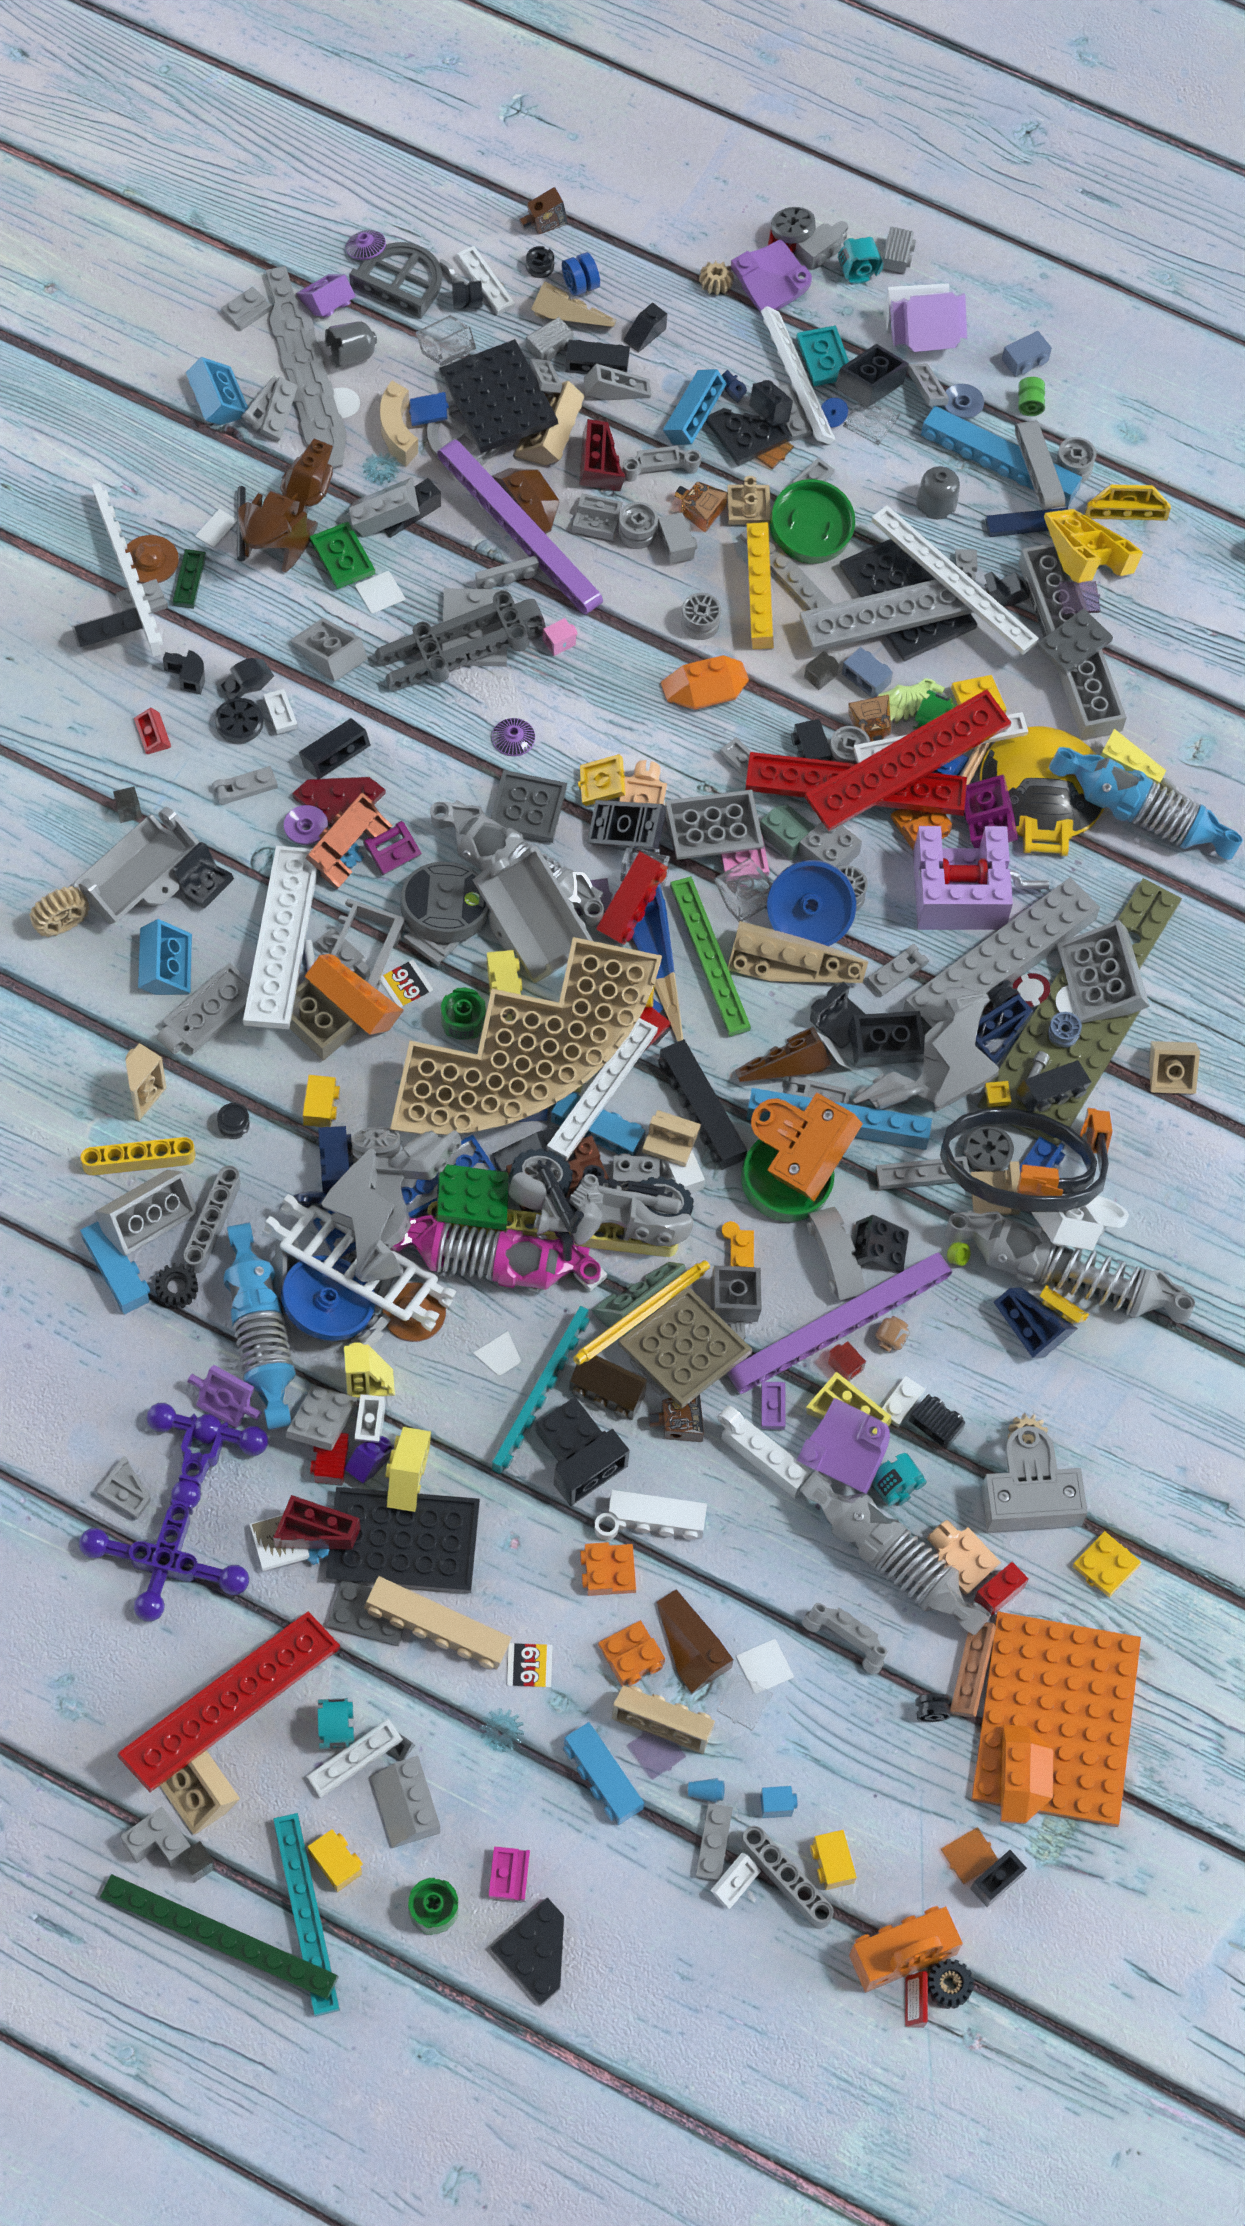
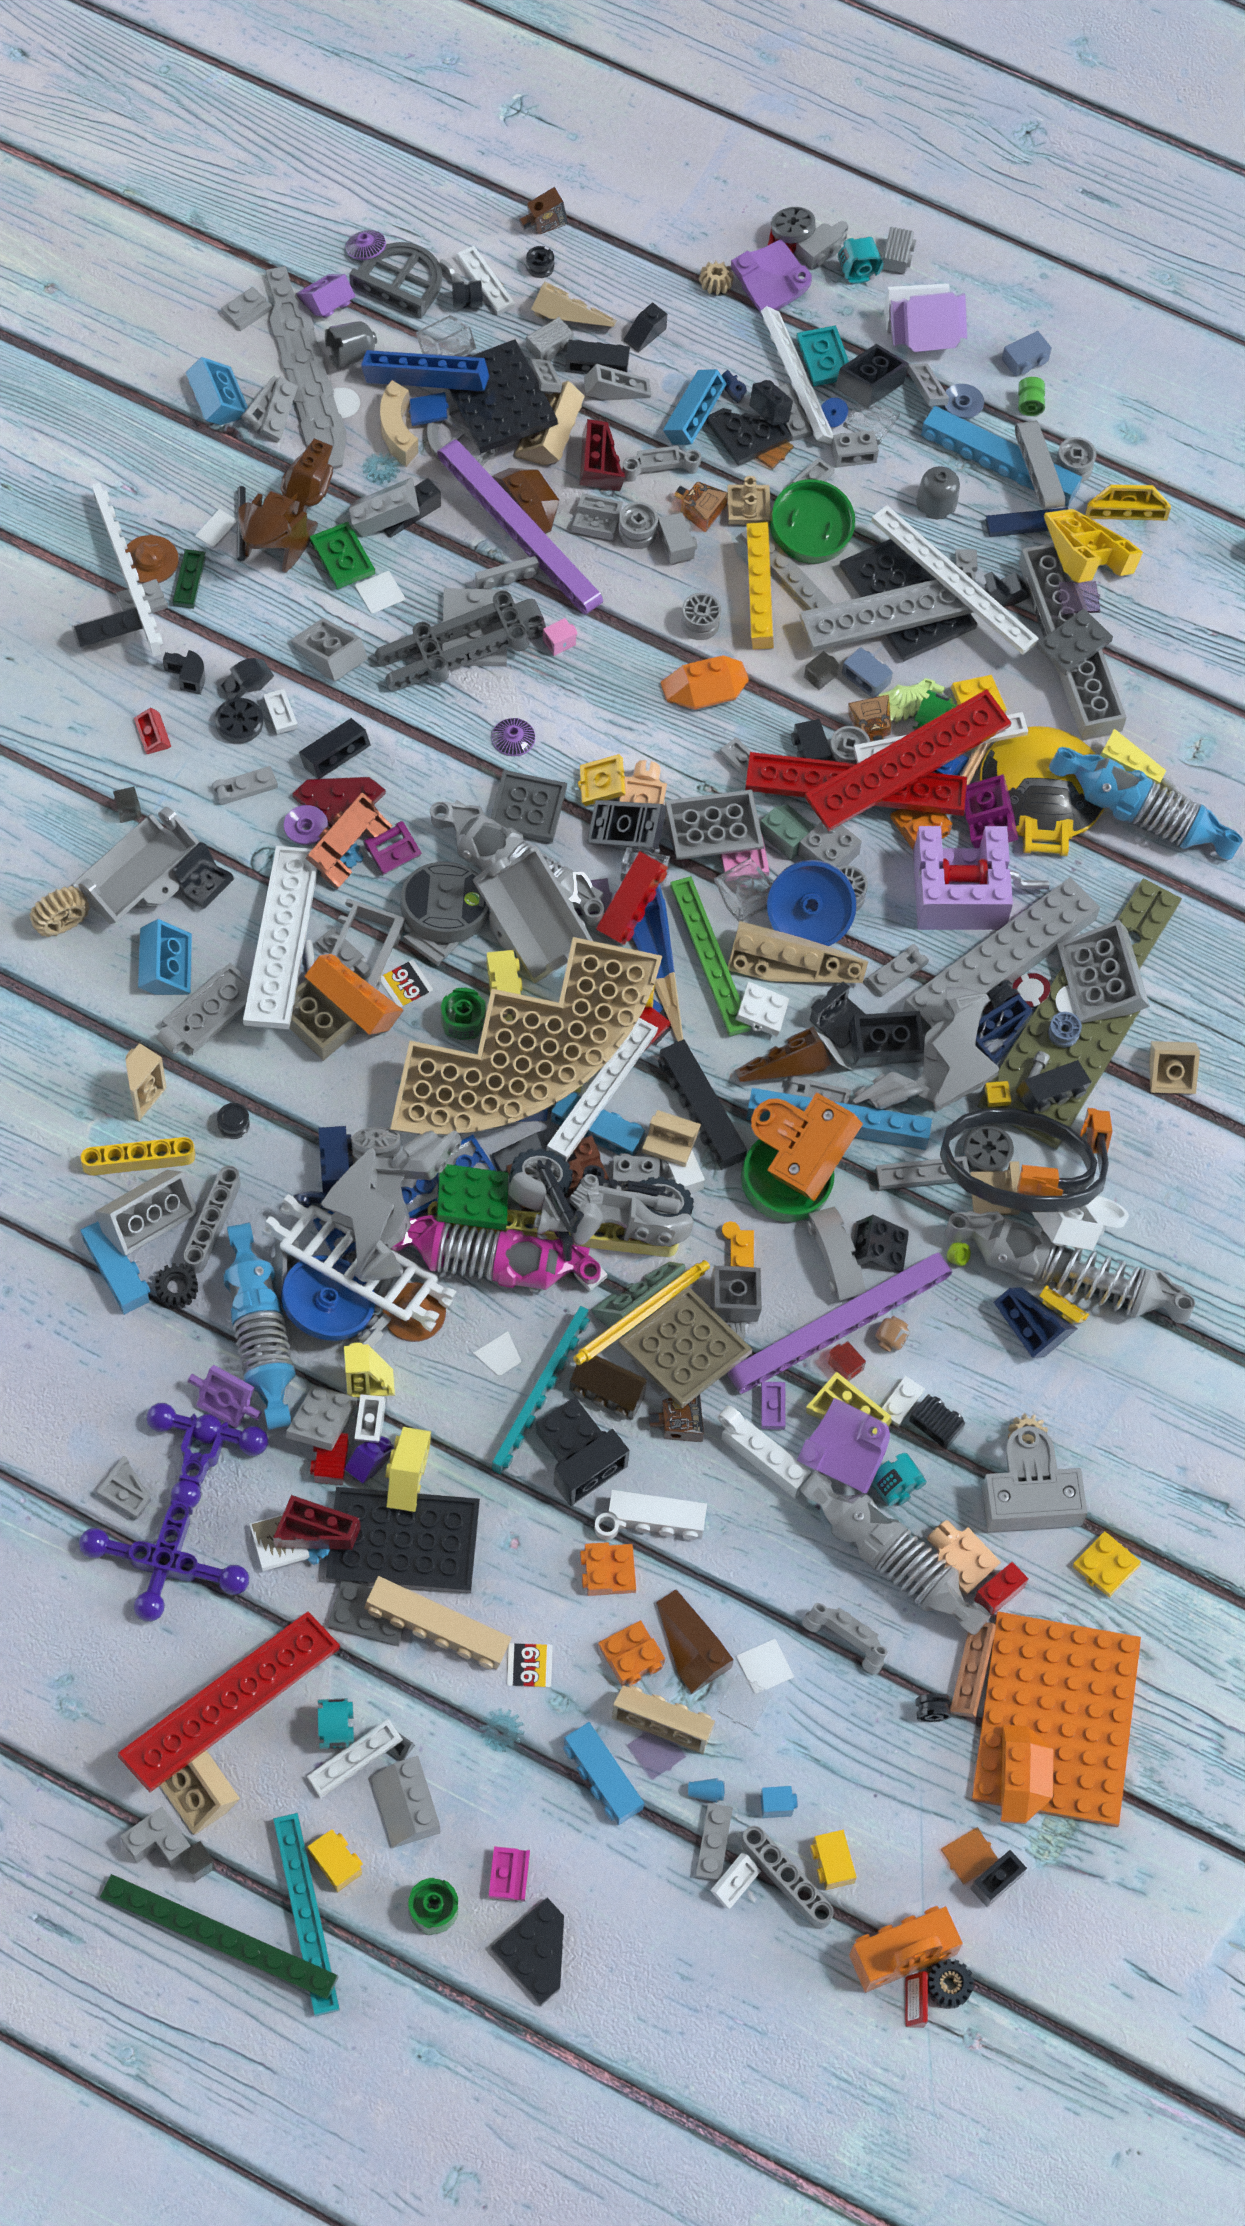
(320, 1100): yellow brick -> none
(425, 370): none -> blue brick
(580, 274): blue wheel -> none
(762, 1009): none -> white plate
(855, 448): none -> light grey brick
(1044, 1154): blue bracket -> none

